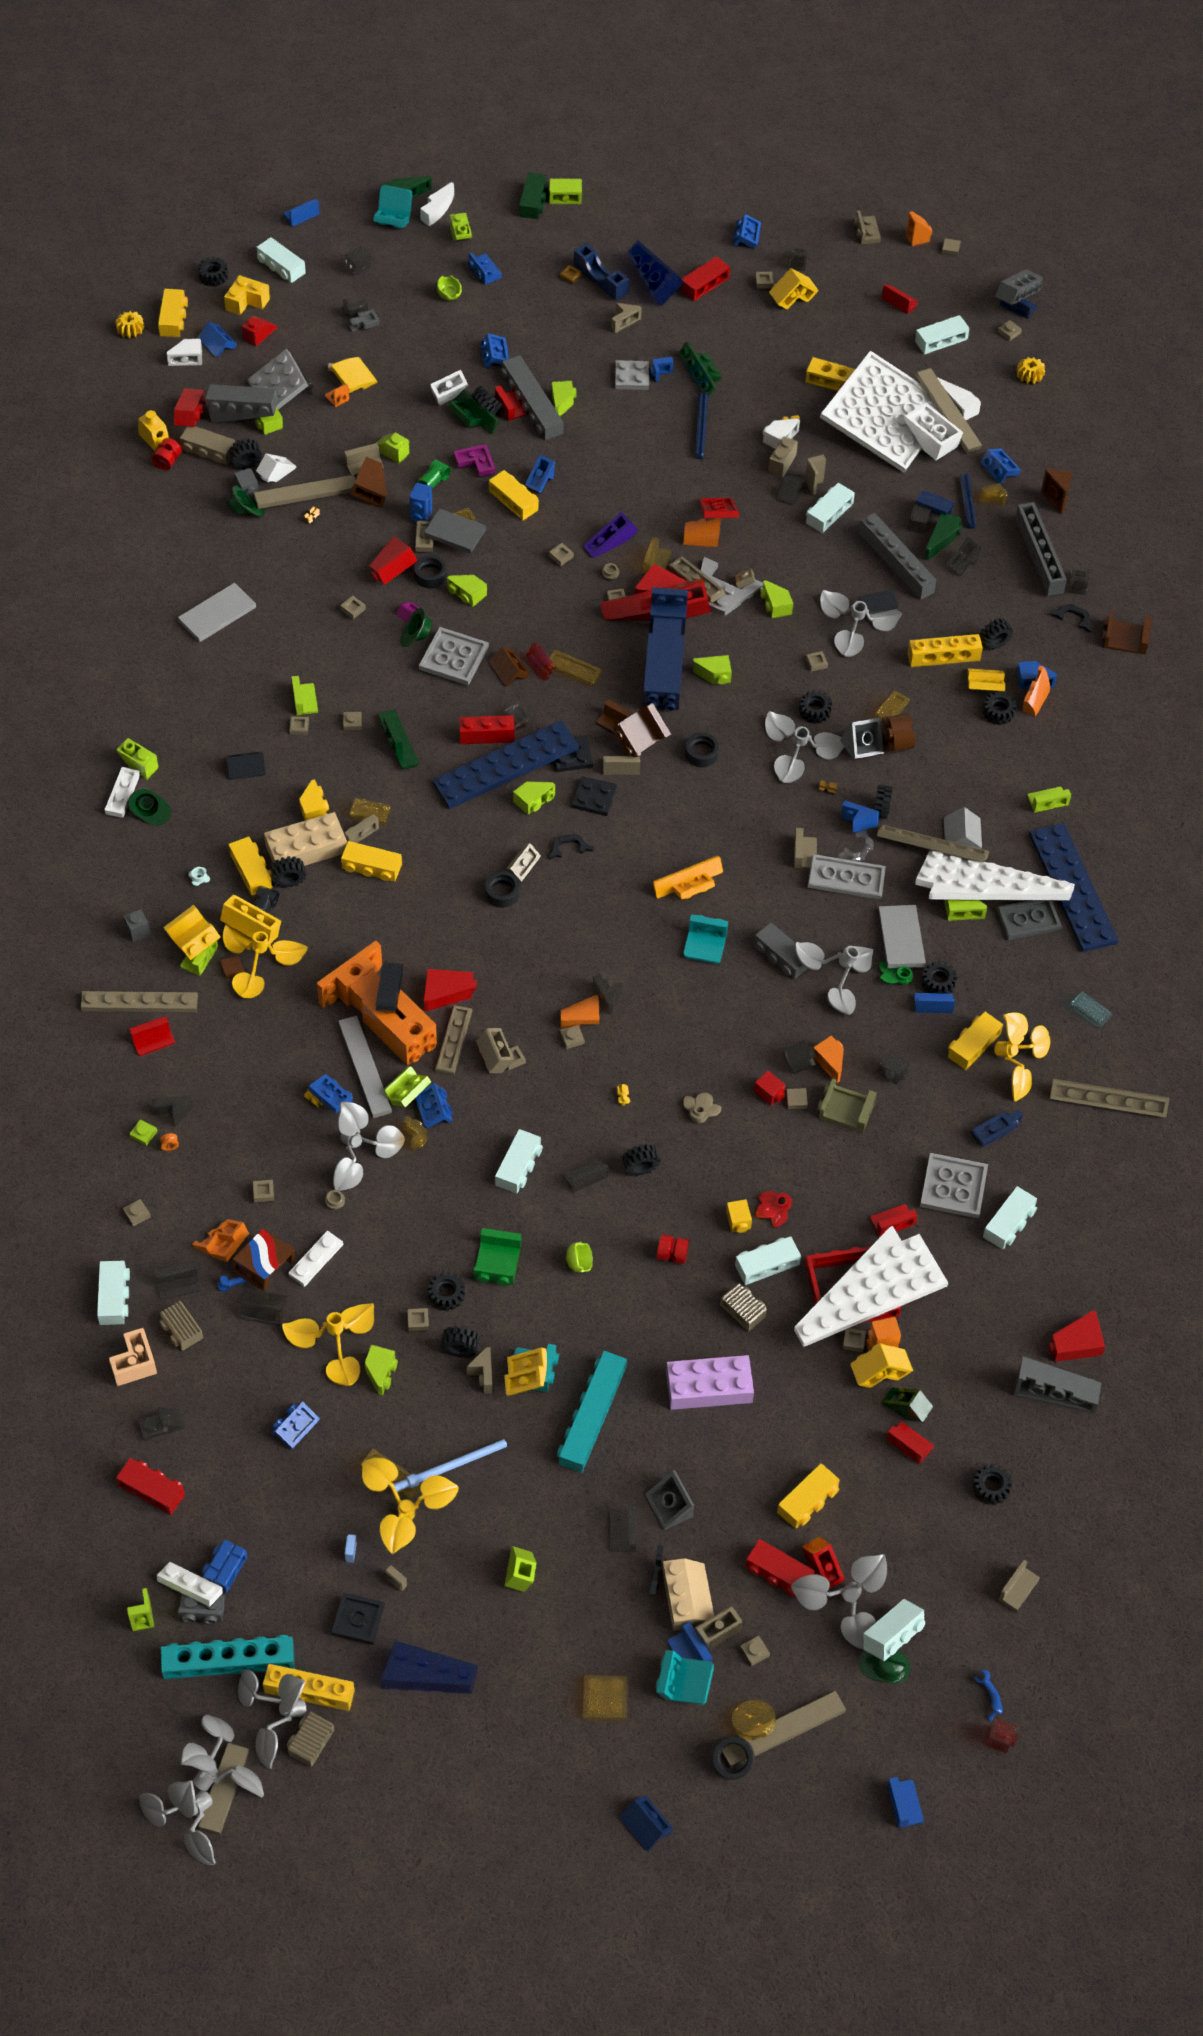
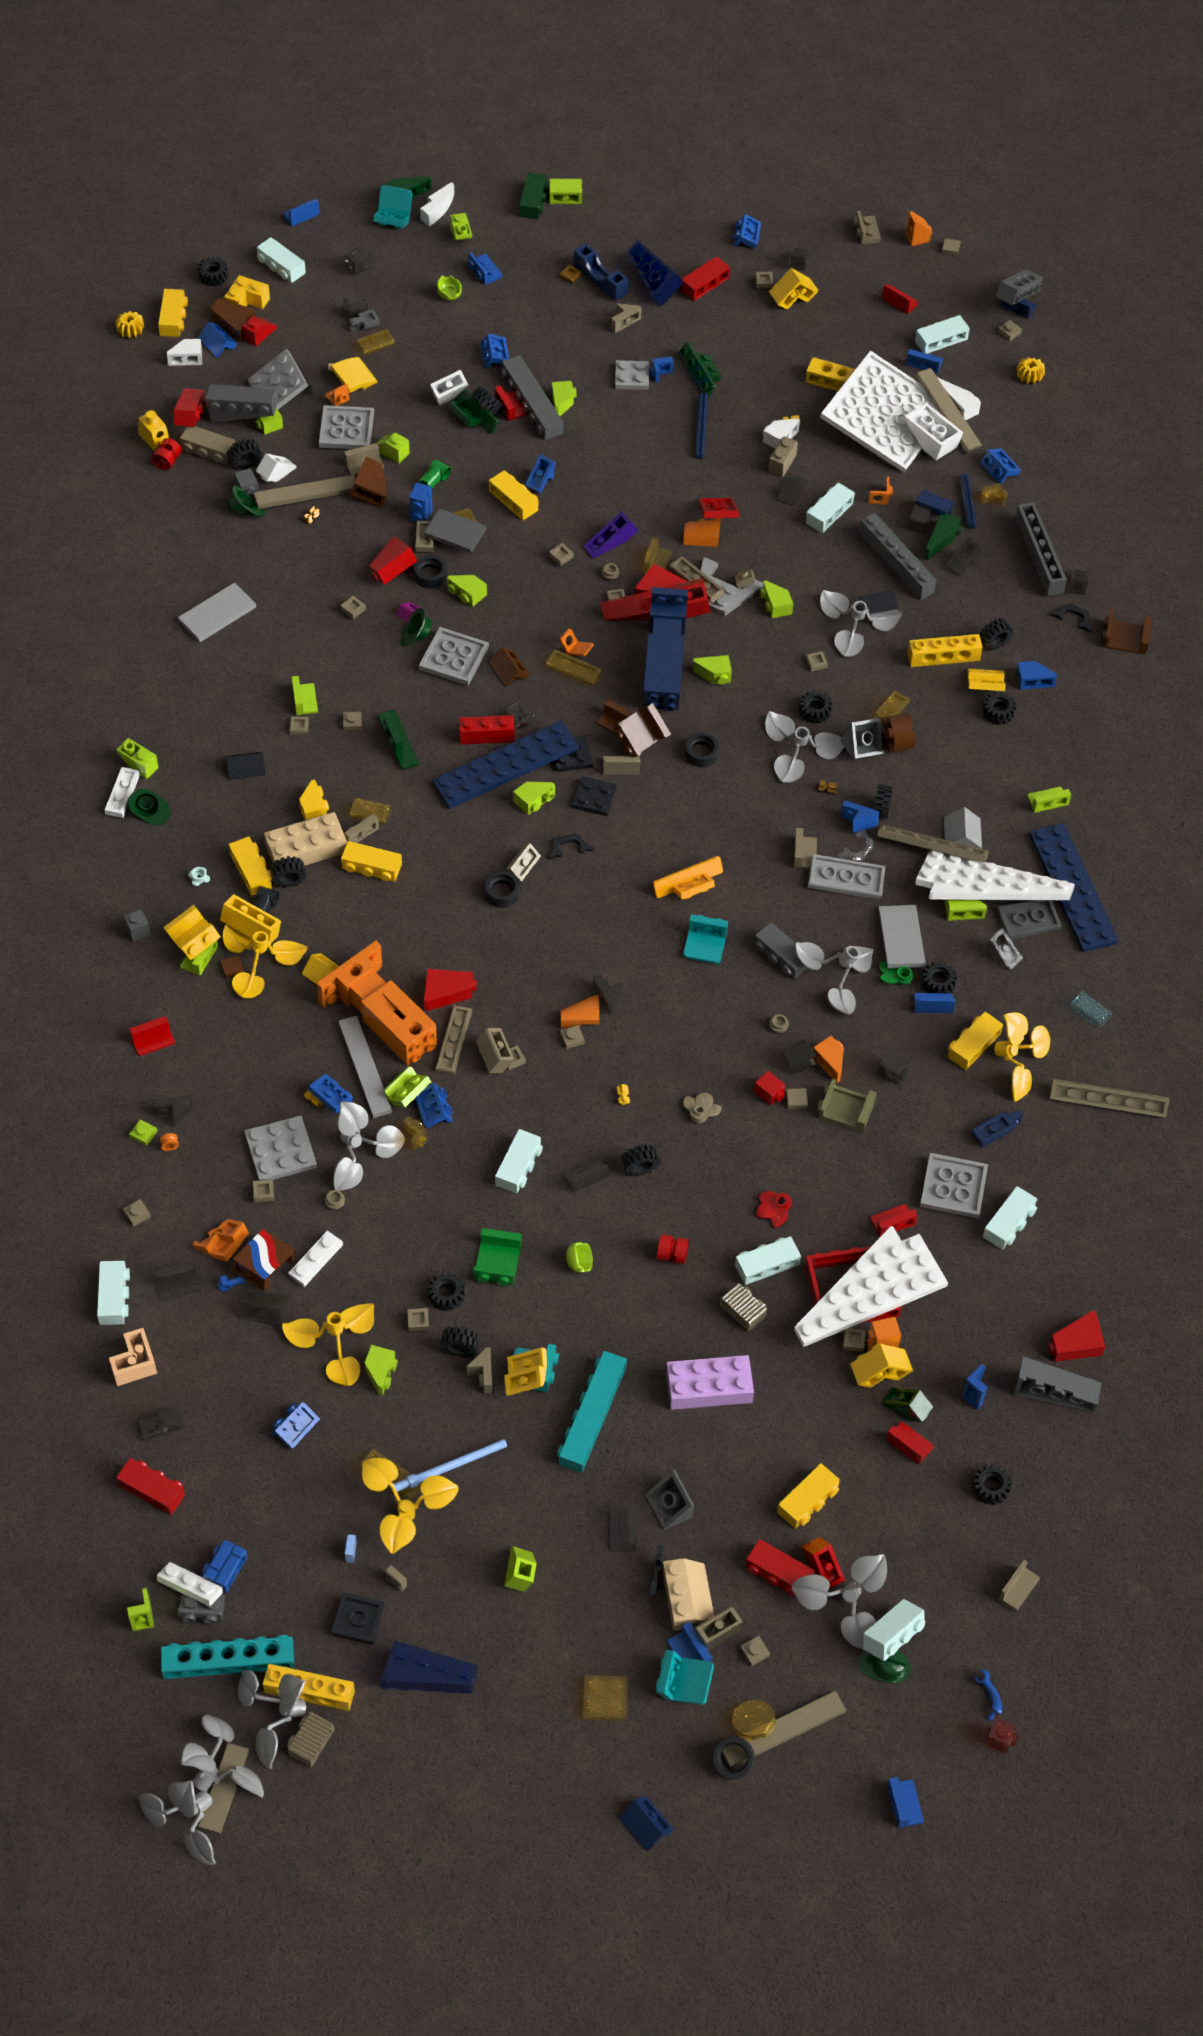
(139, 1001): dark tan plate -> none
(180, 1325): dark tan brick -> none
(231, 317): none -> reddish brown slope
(280, 1149): none -> light grey plate
(318, 967): none -> yellow panel
(346, 427): none -> light grey plate
(375, 342): none -> clear yellow plate
(389, 987): black beam -> none
(476, 455): magenta plate -> none
(542, 659): clear red tile -> none
(575, 648): none -> orange bracket
(739, 1216): yellow brick -> none
(779, 1023): none -> dark tan plate
(815, 472): dark tan panel -> none
(885, 494): none -> orange bracket
(923, 361): none -> blue panel
(974, 1389): none -> blue panel
(1003, 947): none -> clear smoke slope
(1037, 693): orange slope -> none
(1056, 487): reddish brown slope -> none

